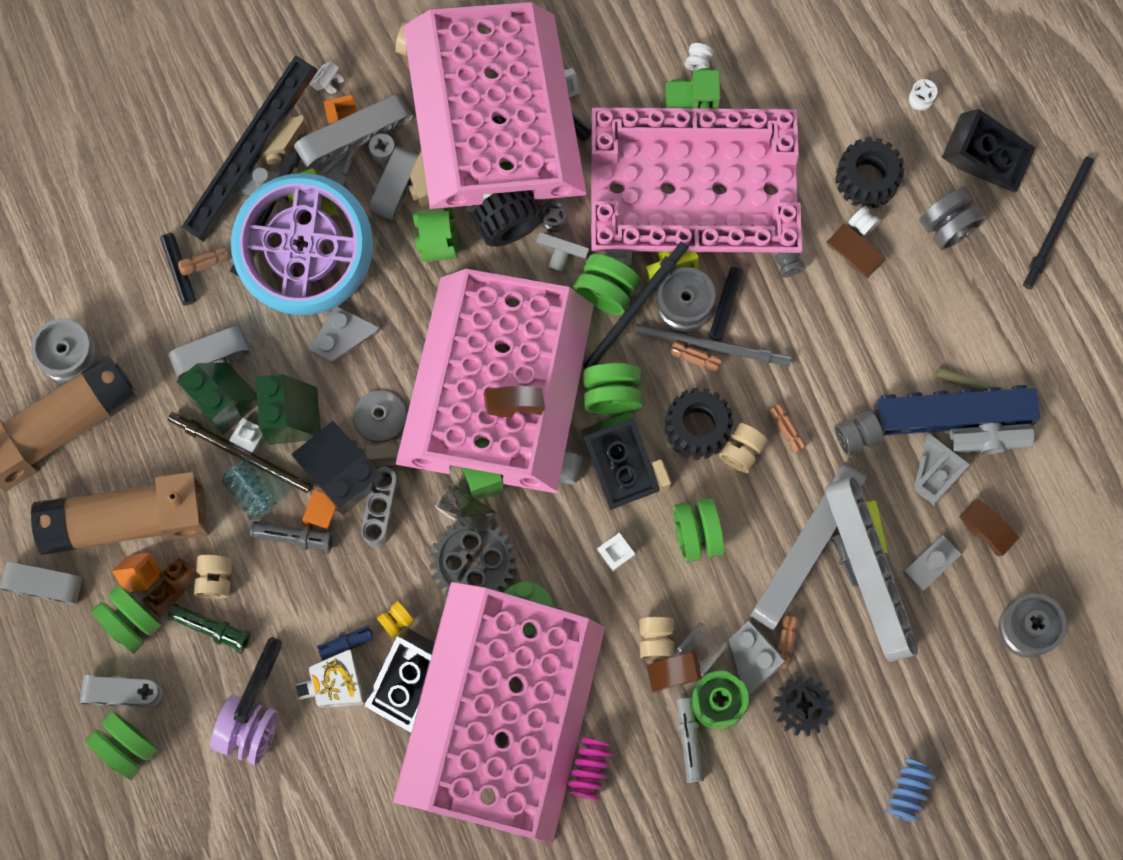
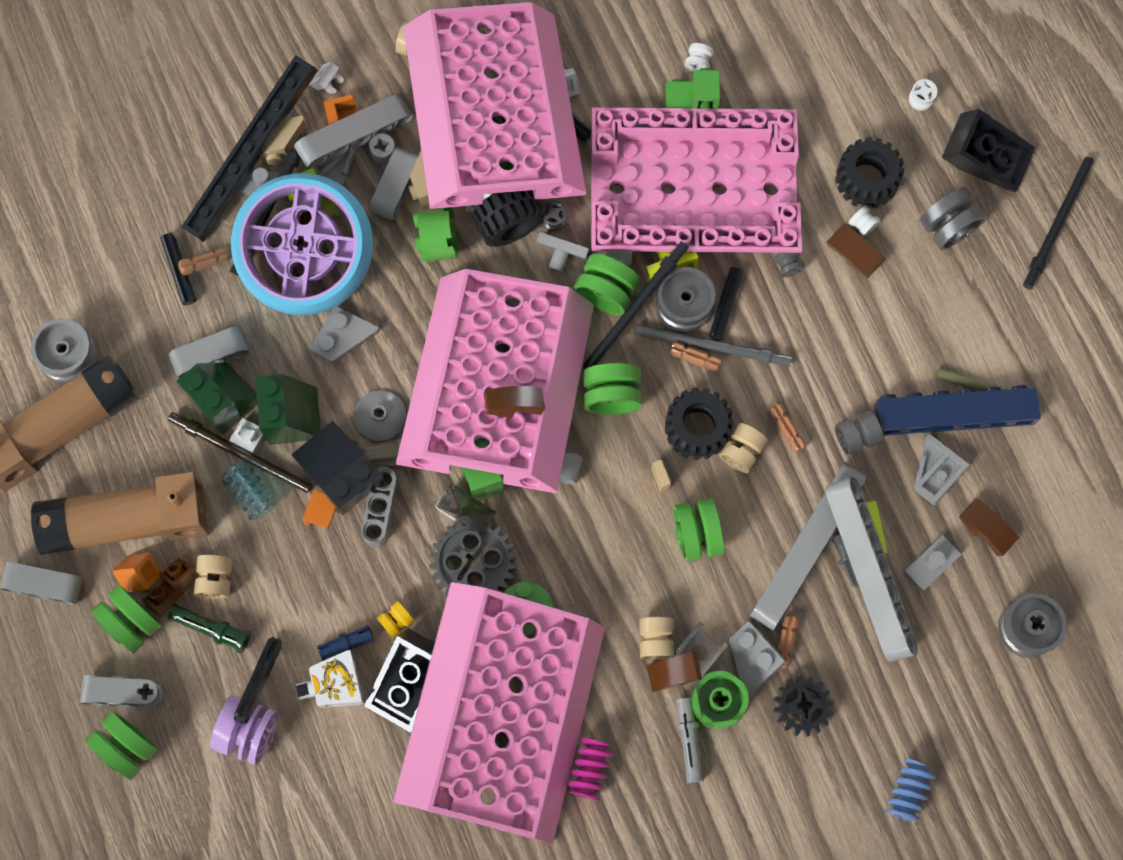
(306, 534): dark grey pin -> none
(616, 552): white tile -> none
(620, 460): black slope -> none
(991, 438): light grey piece -> none

